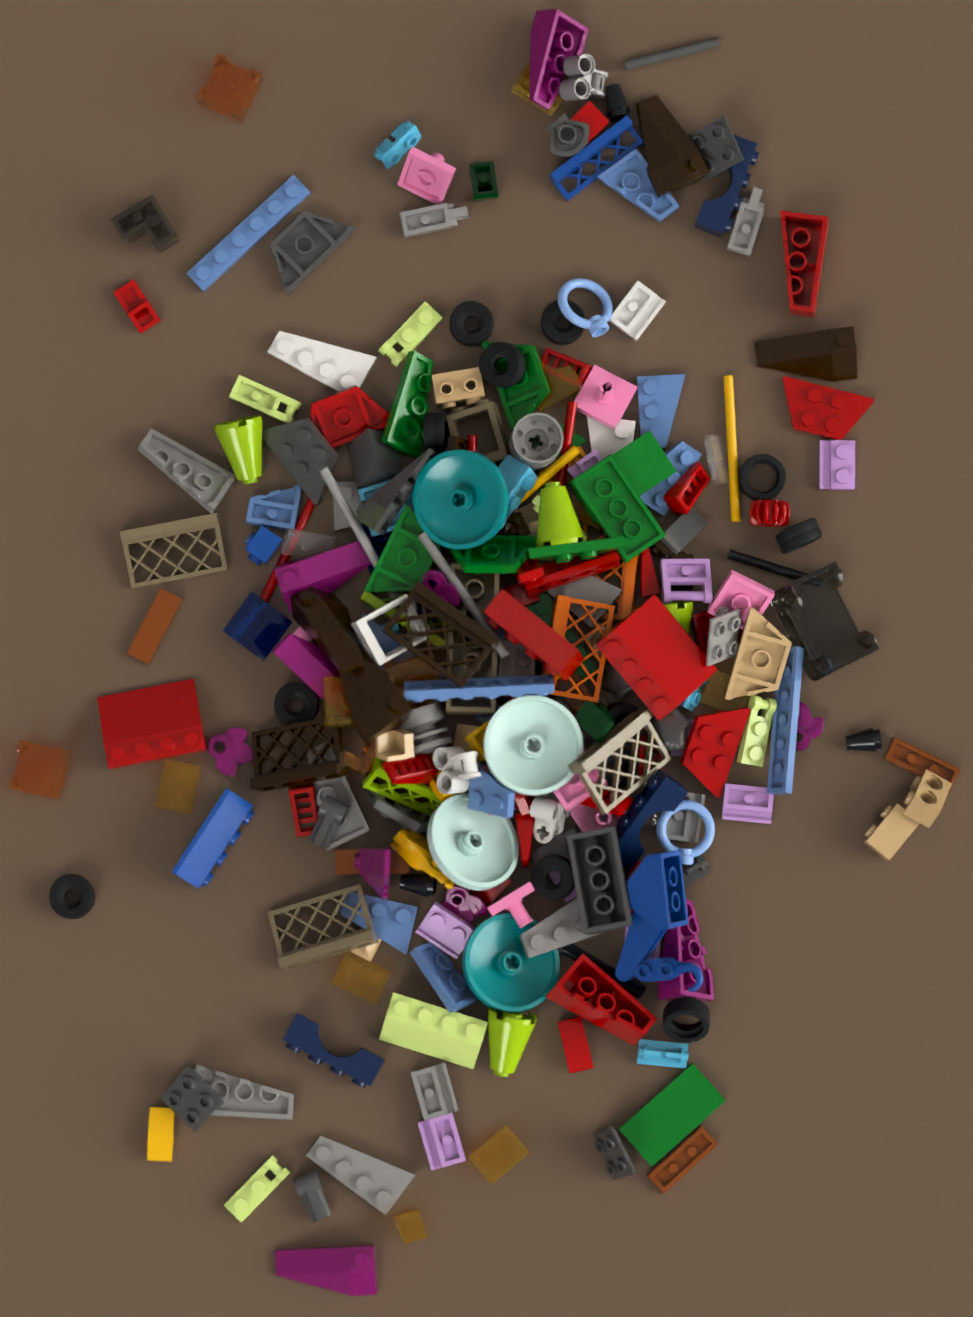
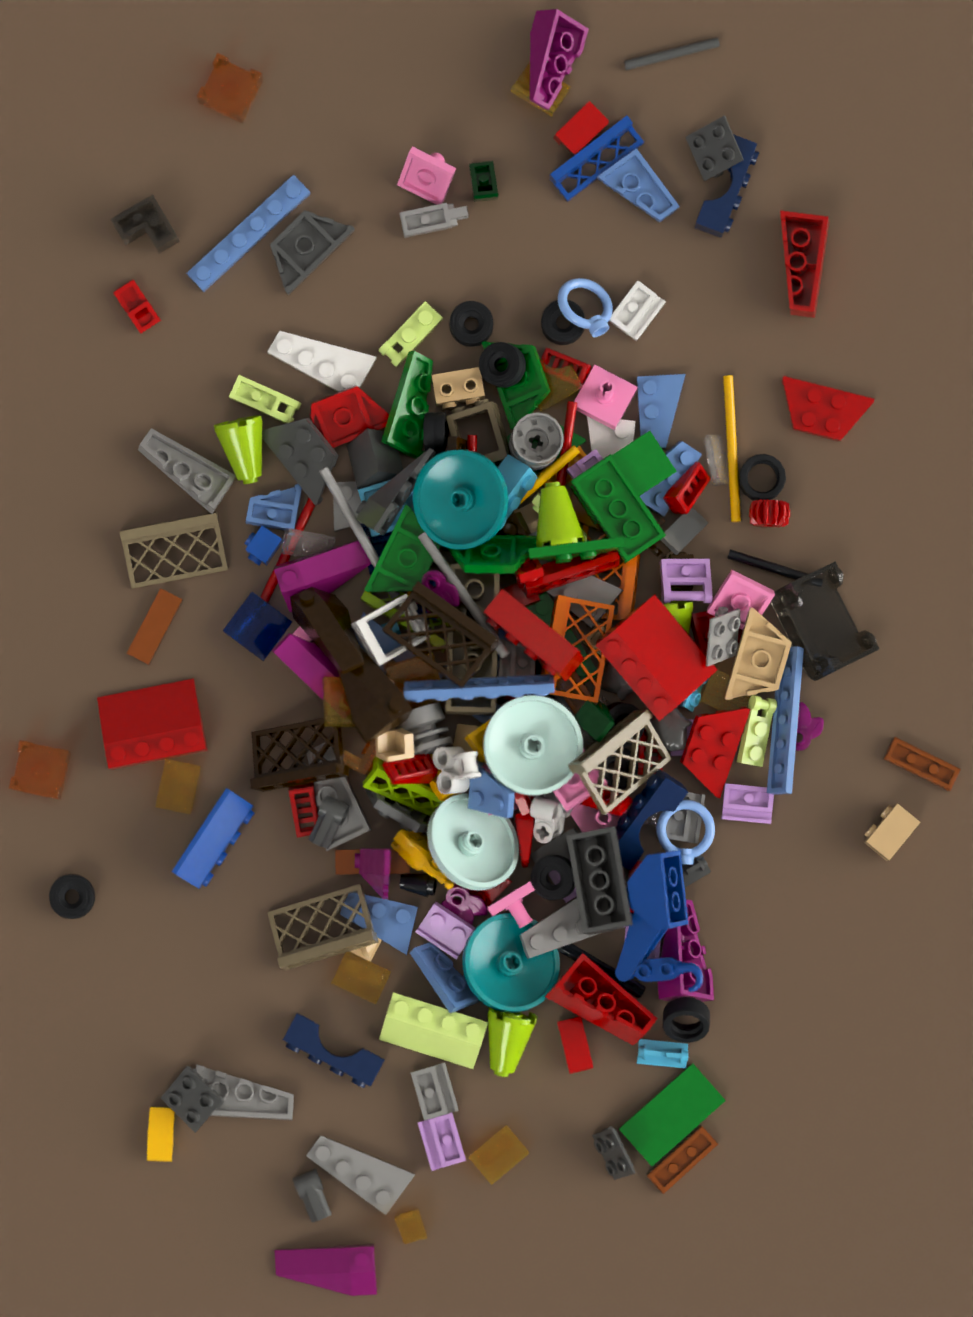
(234, 750): magenta plate -> none
(256, 1189): yellowish green plate -> none
(292, 691): black tyre -> none
(391, 152): medium azure hinge -> none
(567, 136): dark grey animal -> none
(583, 79): light grey piece -> none
(616, 103): black cone -> none
(648, 579): red slope -> none
(670, 153): dark brown wedge -> none
(747, 224): light grey hinge -> none
(798, 535): black tyre -> none
(817, 354): dark brown wedge -> none
(837, 464): lavender plate -> none
(864, 740): black cone -> none
(926, 798): tan brick -> none

